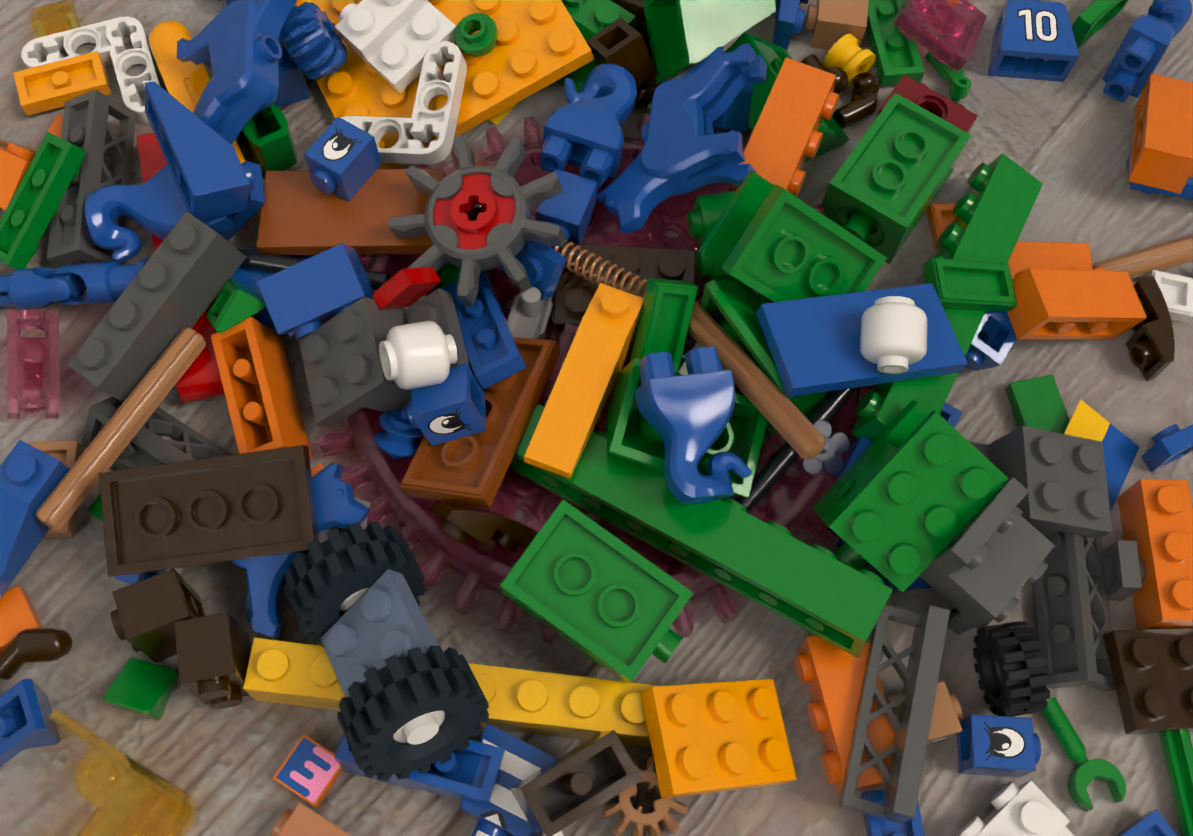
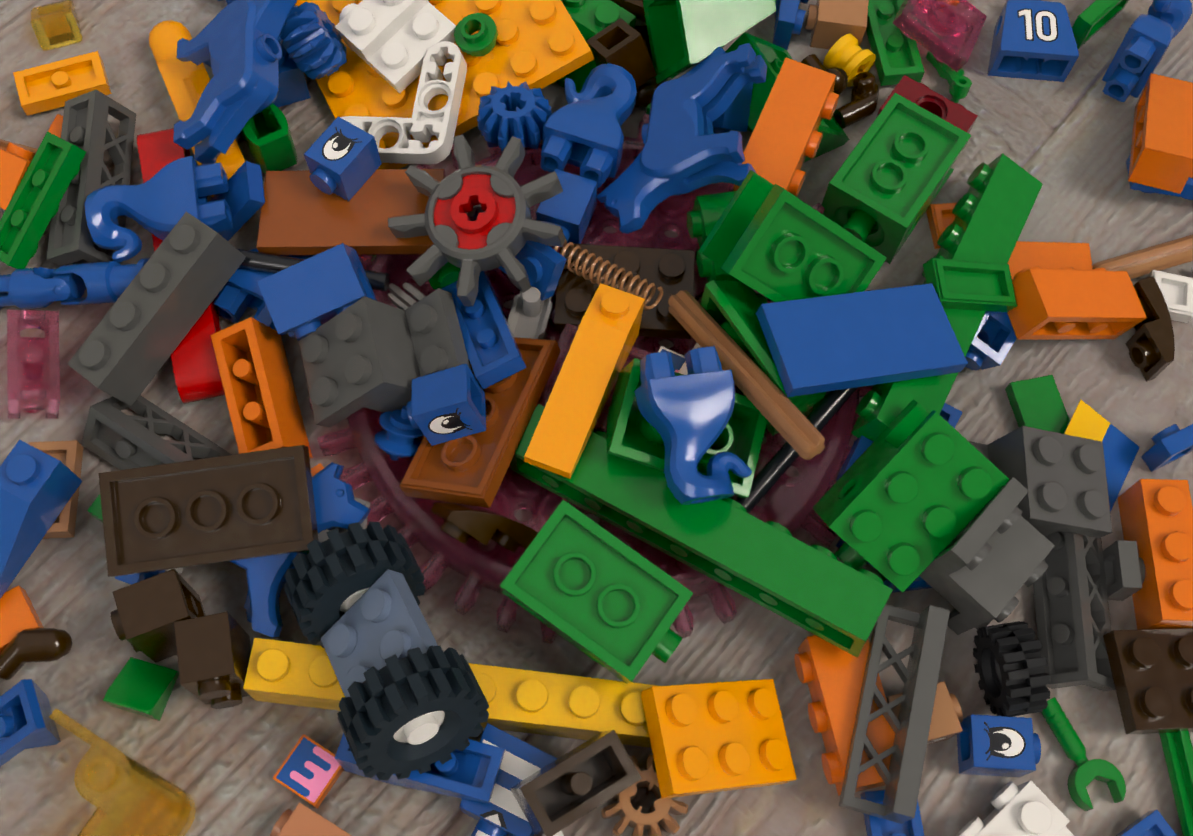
(109, 43): white beam -> none
(120, 429): medium nougat axle -> none
(199, 158): blue slope -> none
(234, 305): green slope -> none
(406, 287): red tile -> none
(417, 355): white head -> none
(515, 113): none -> blue gear
(664, 319): green tile -> none
(831, 462): plant -> none
(893, 334): white head -> none

